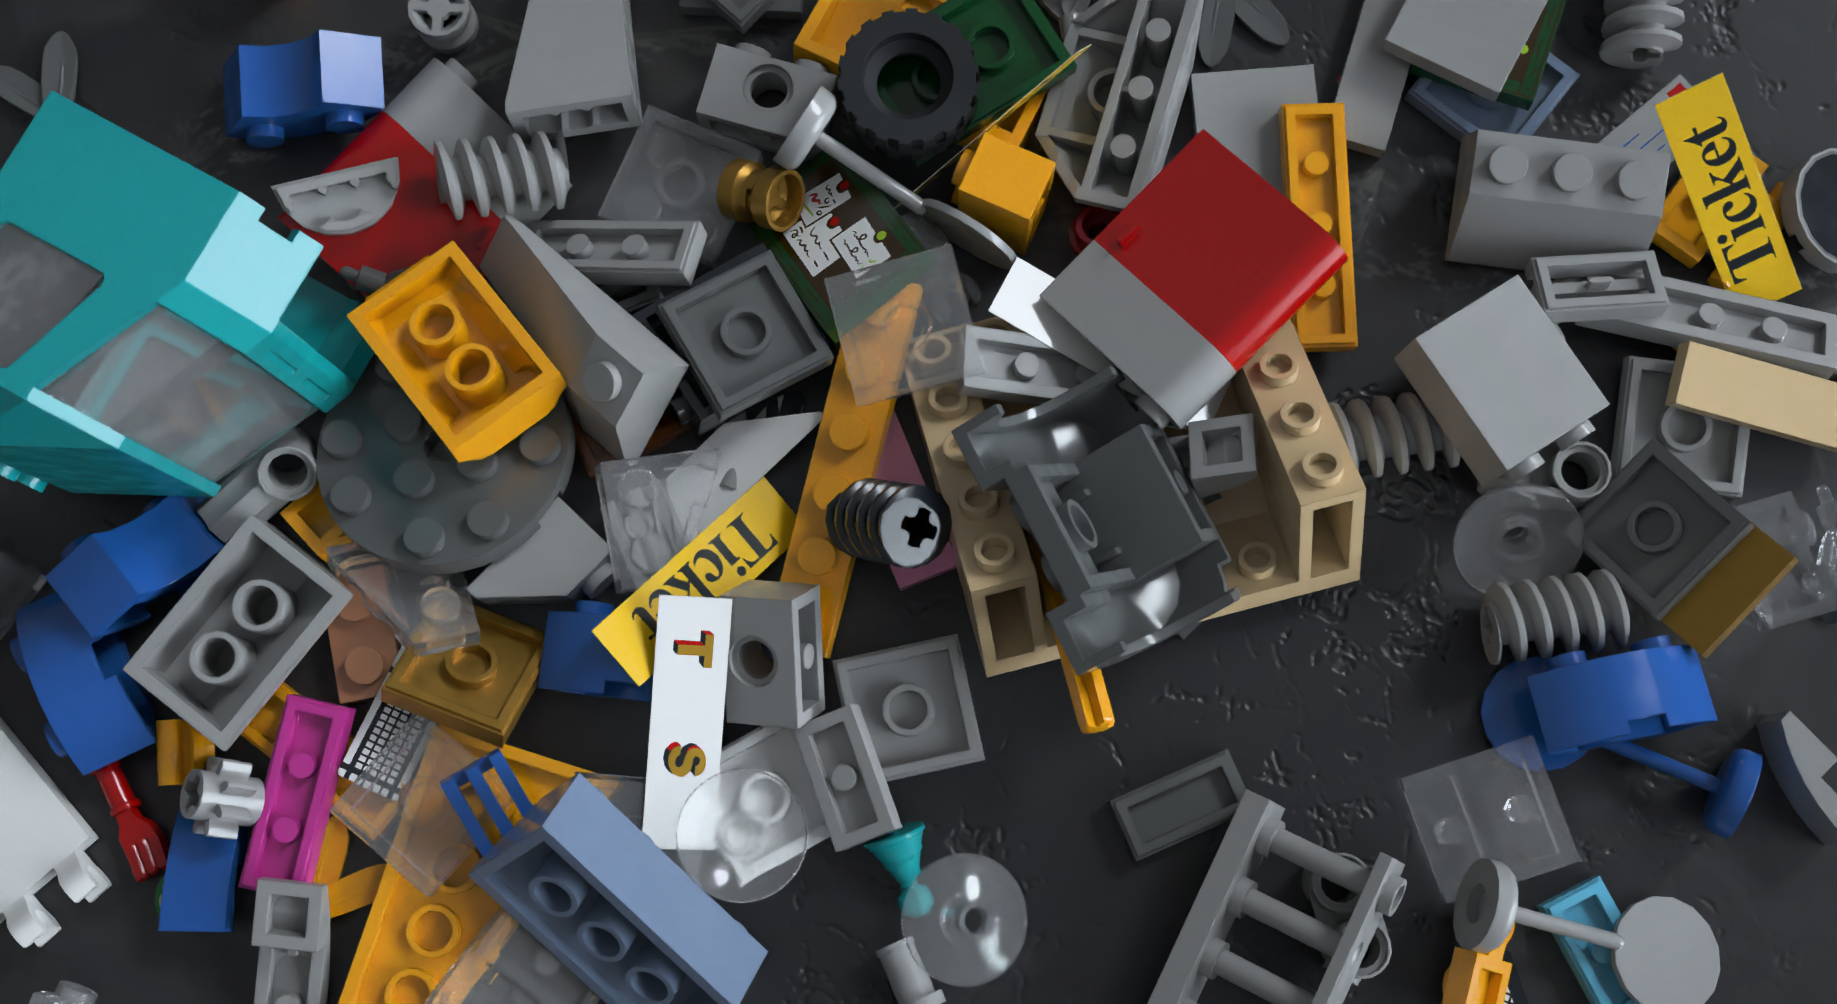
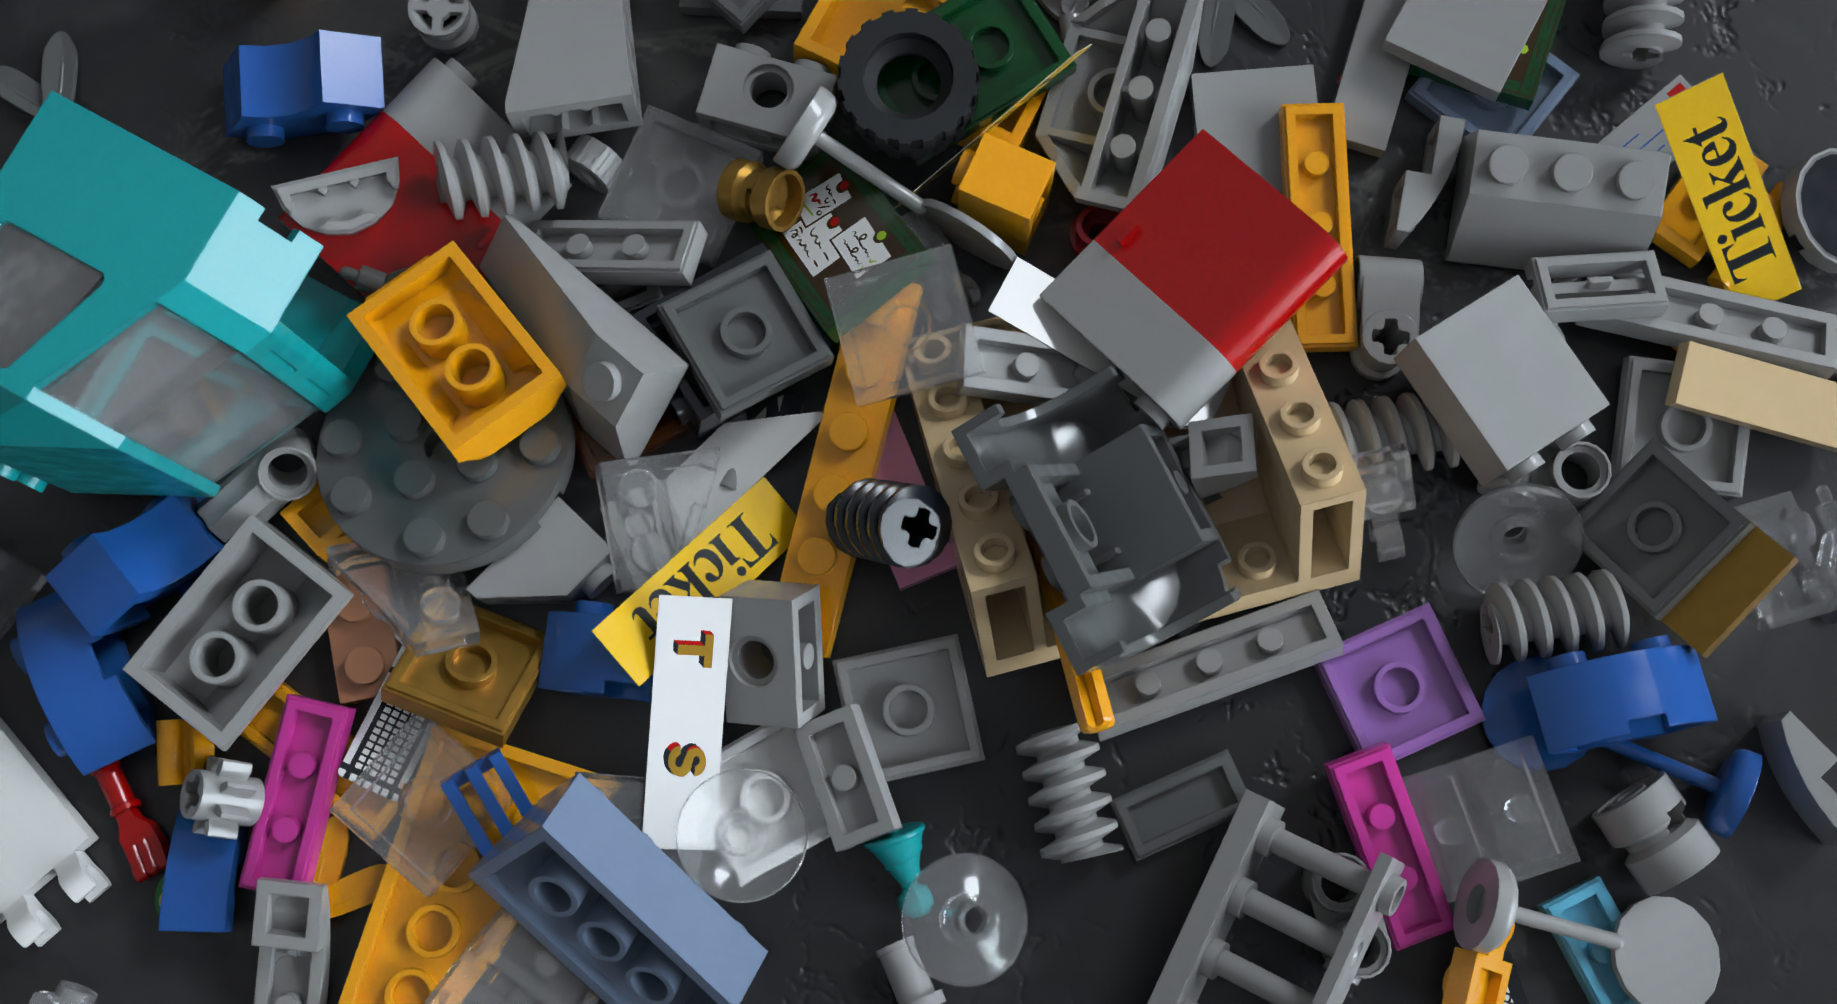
(593, 163): none -> light grey axle
(1068, 794): none -> light grey piece
(1220, 662): none -> light grey plate
(1384, 821): none -> dark pink tile
(1386, 307): none -> light grey piece
(1388, 492): none -> clear plate
(1400, 685): none -> medium lavender tile
(1419, 190): none -> light grey slope
(1659, 839): none -> light grey wheel

